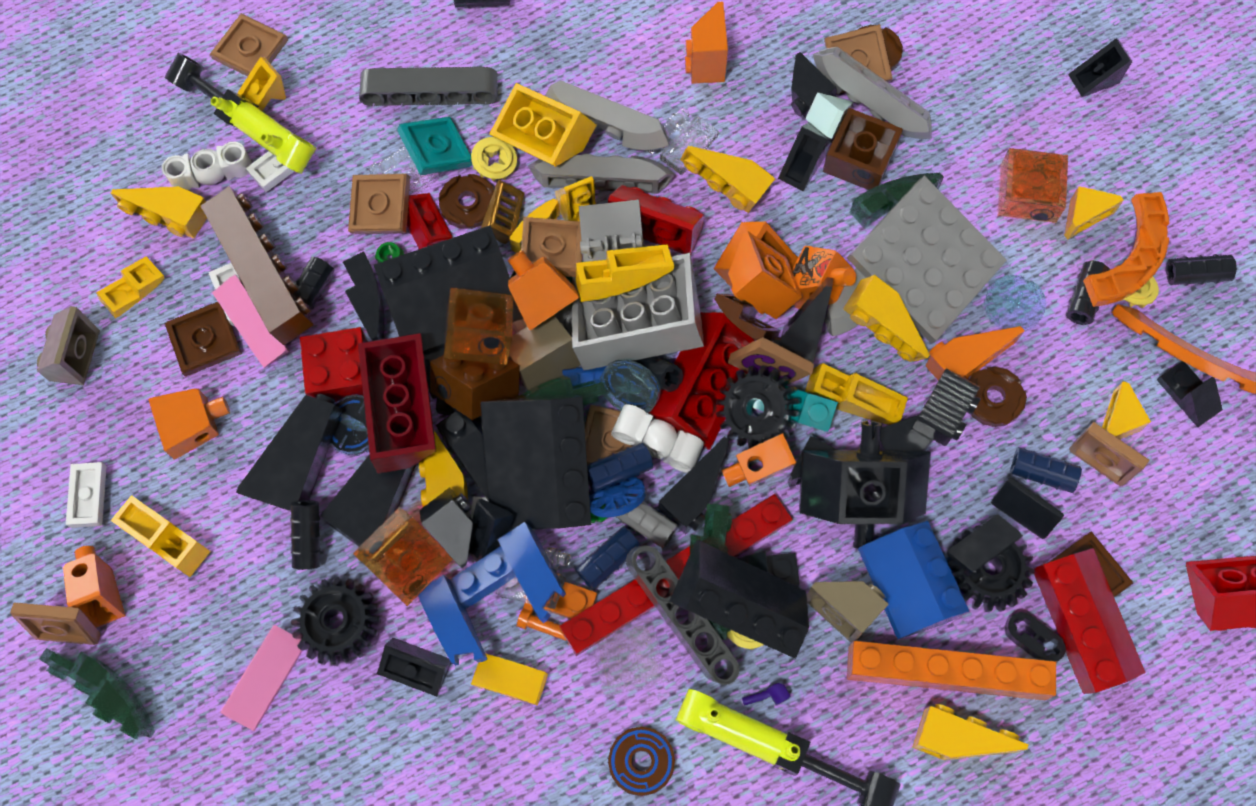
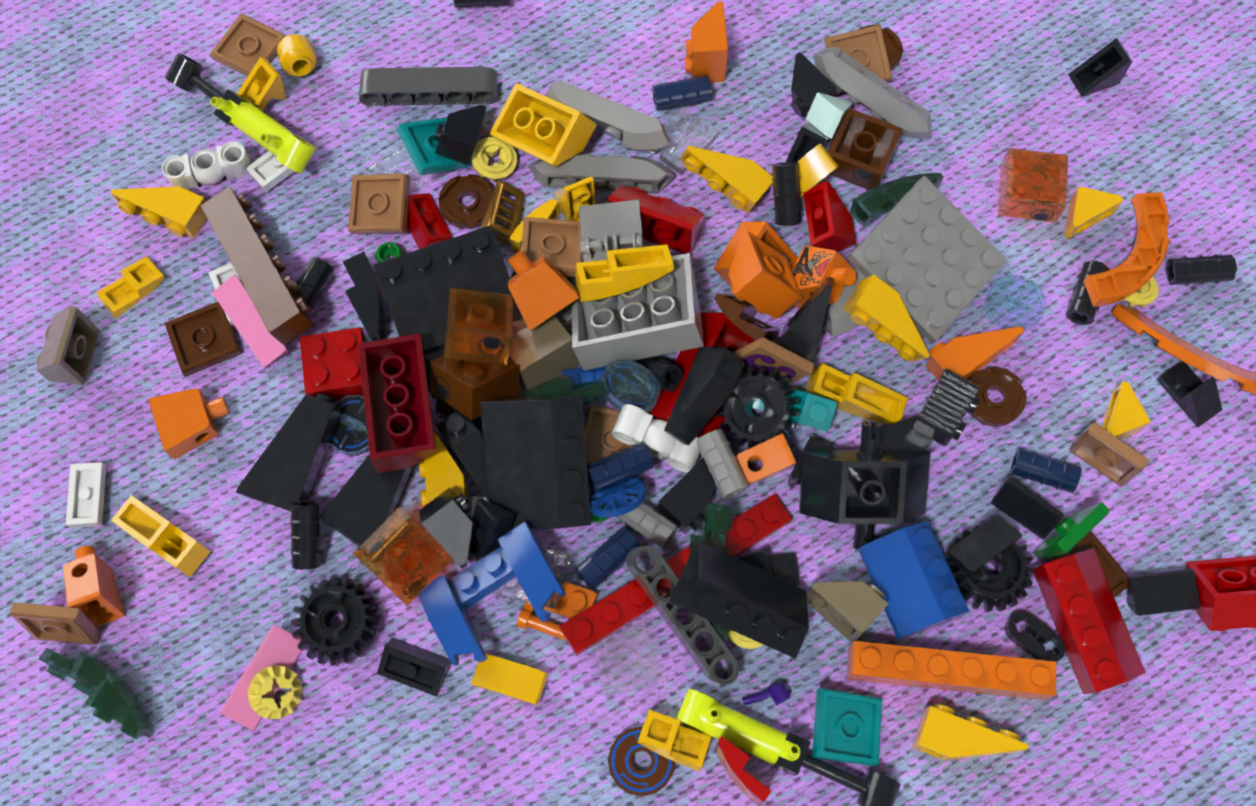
(263, 682): none -> light yellow gear
(296, 55): none -> yellow head
(460, 134): none -> black slope
(674, 742): none -> yellow slope
(682, 92): none -> dark blue axle
(704, 392): none -> black slope
(722, 464): none -> light grey axle
(733, 762): none -> red slope
(786, 193): none -> black axle
(814, 168): none -> yellow slope
(828, 219): none -> red slope
(847, 727): none -> teal tile
(1071, 531): none -> green plate
(1162, 592): none -> black slope

